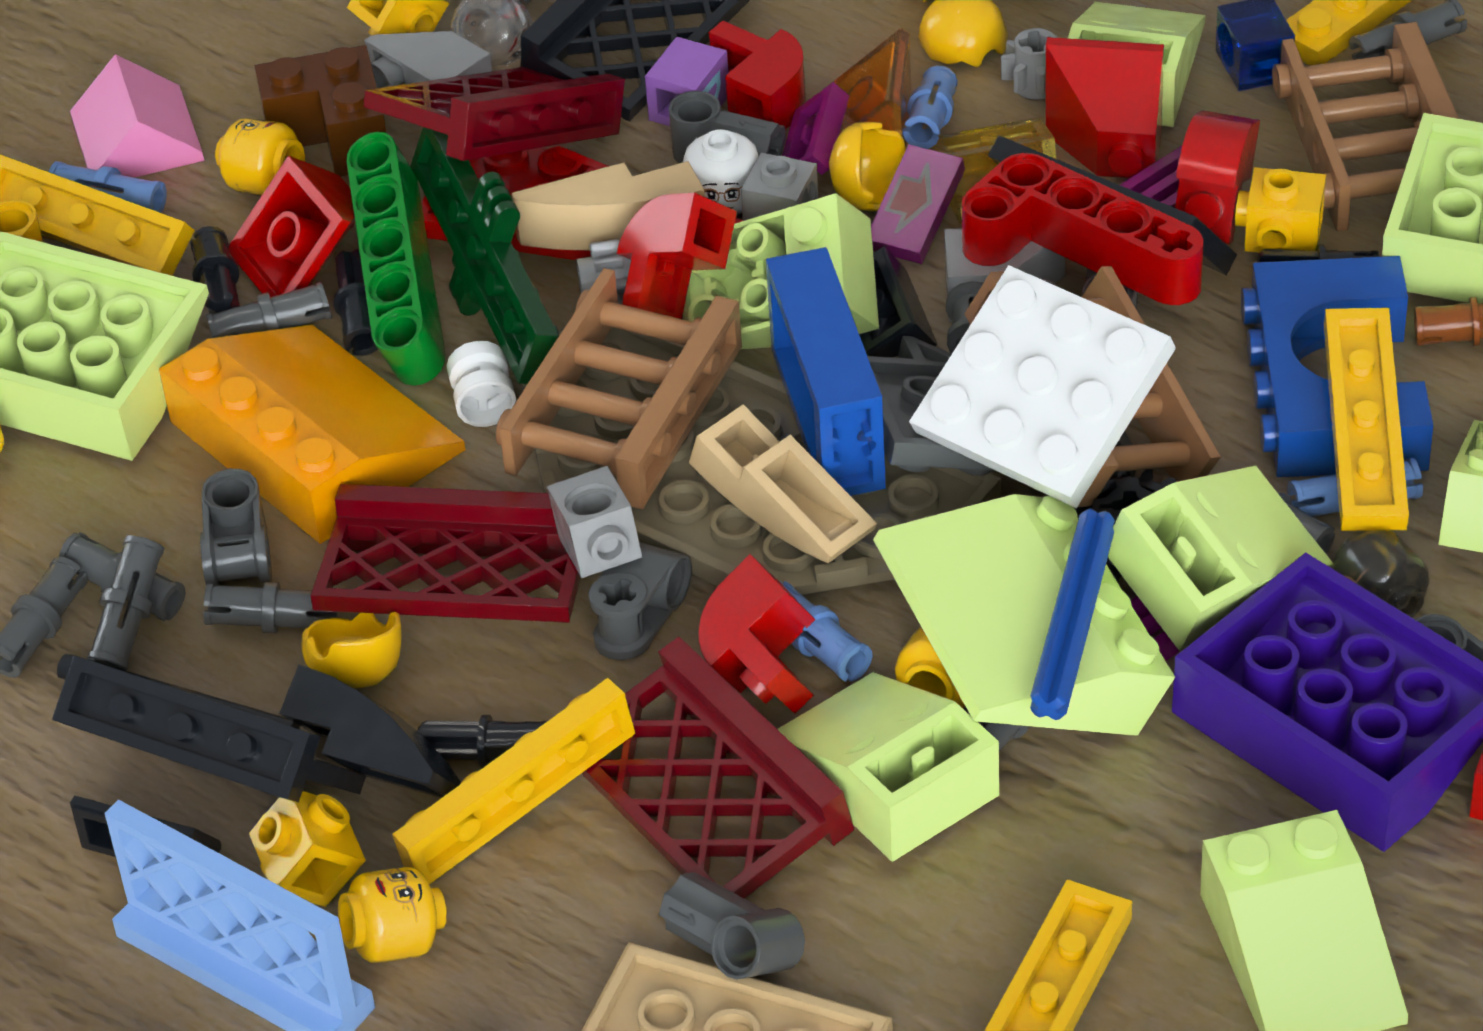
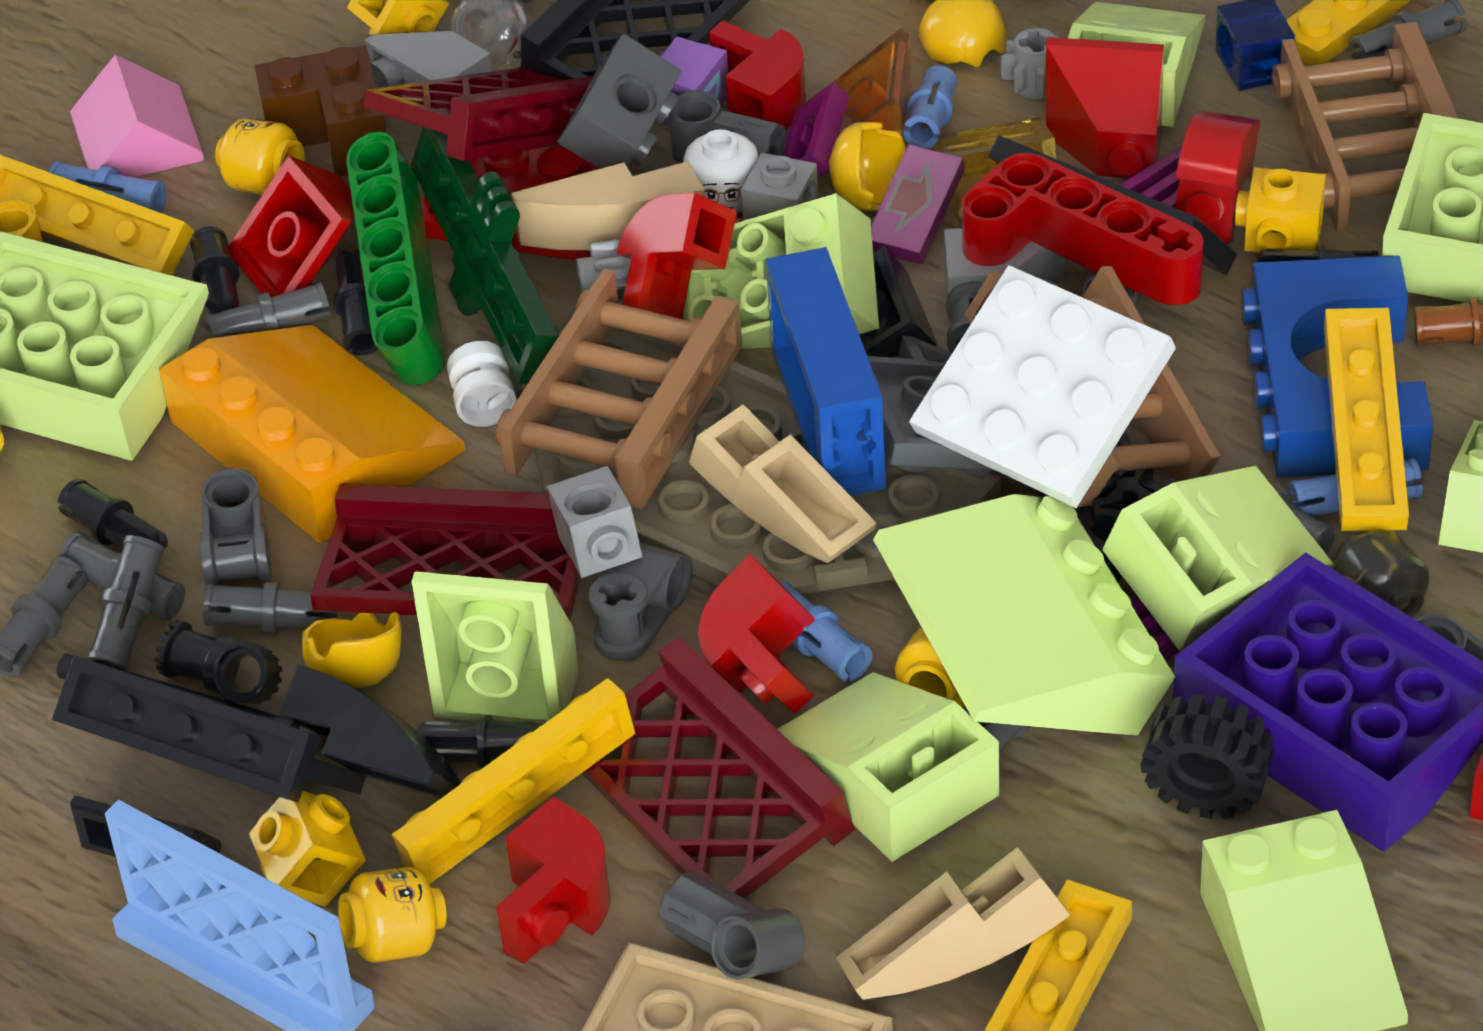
(106, 517): none -> black axle
(216, 662): none -> black connector
(494, 648): none -> yellowish green slope
(560, 879): none -> red brick
(621, 105): none -> dark grey brick
(953, 930): none -> tan slope
(1072, 615): blue axle -> none
(1211, 730): none -> black tyre

